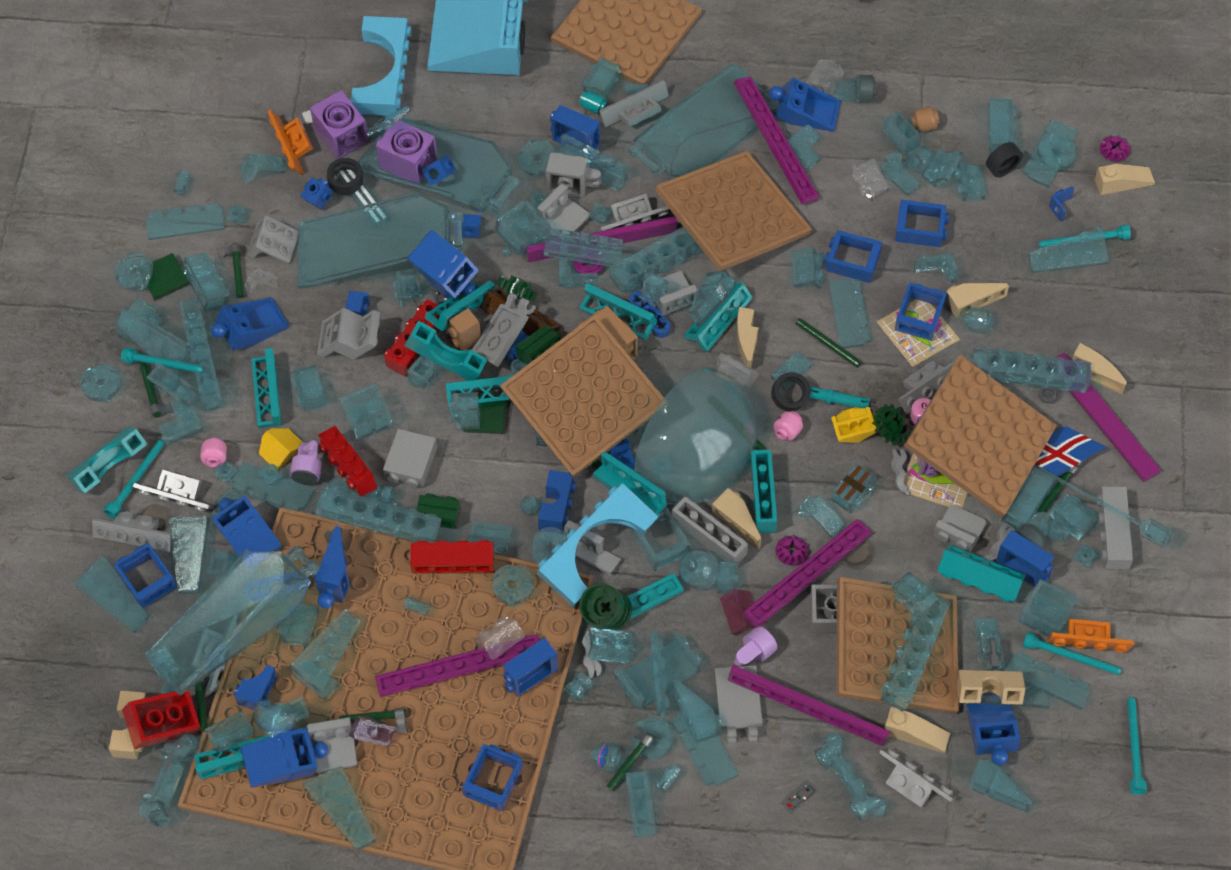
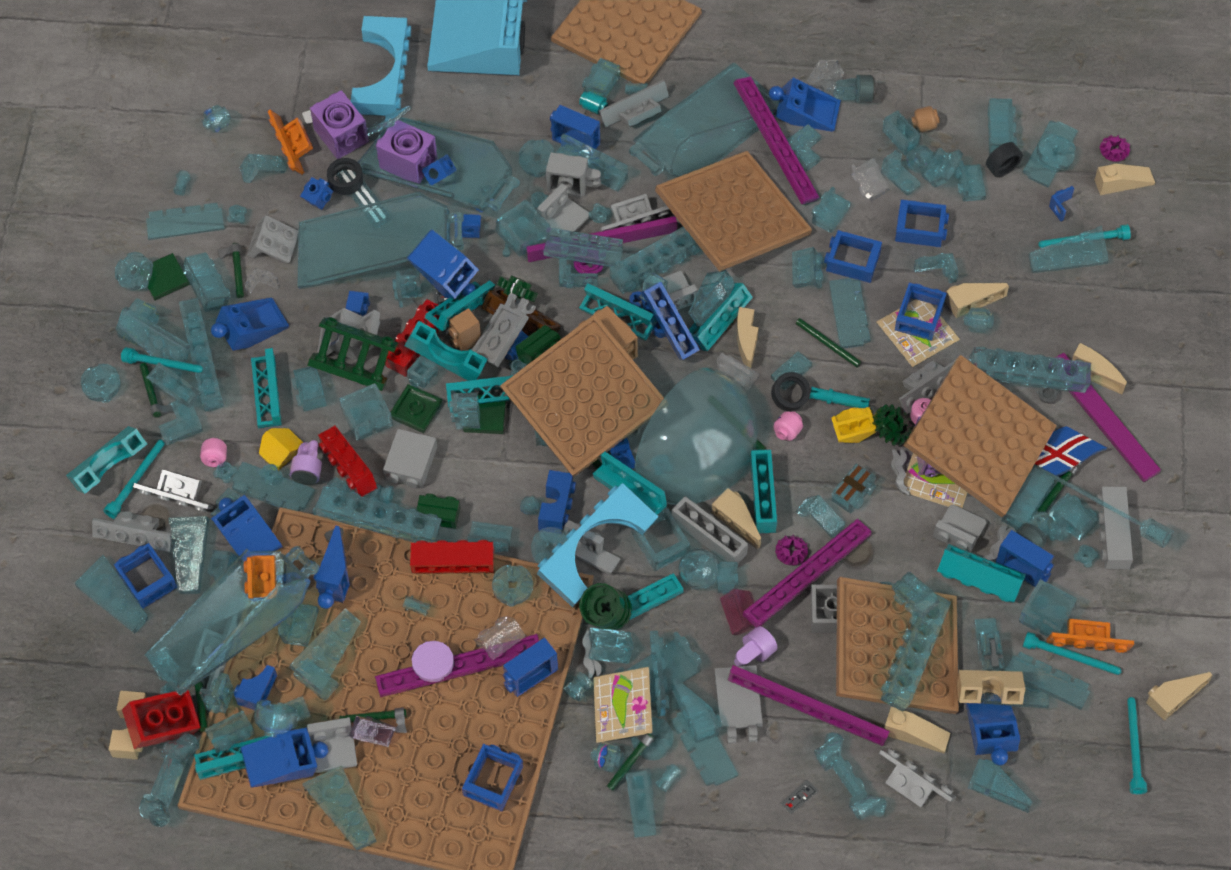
(216, 118): none -> clear light blue head
(220, 696): none -> clear light blue bracket
(260, 575): none -> orange bracket
(339, 367): none -> dark green fence
(415, 408): none -> dark green tile
(432, 661): none -> lavender tile
(622, 705): none -> sticker
(670, 320): none -> blue brick
(830, 210): none -> clear light blue bracket
(1175, 693): none -> tan slope

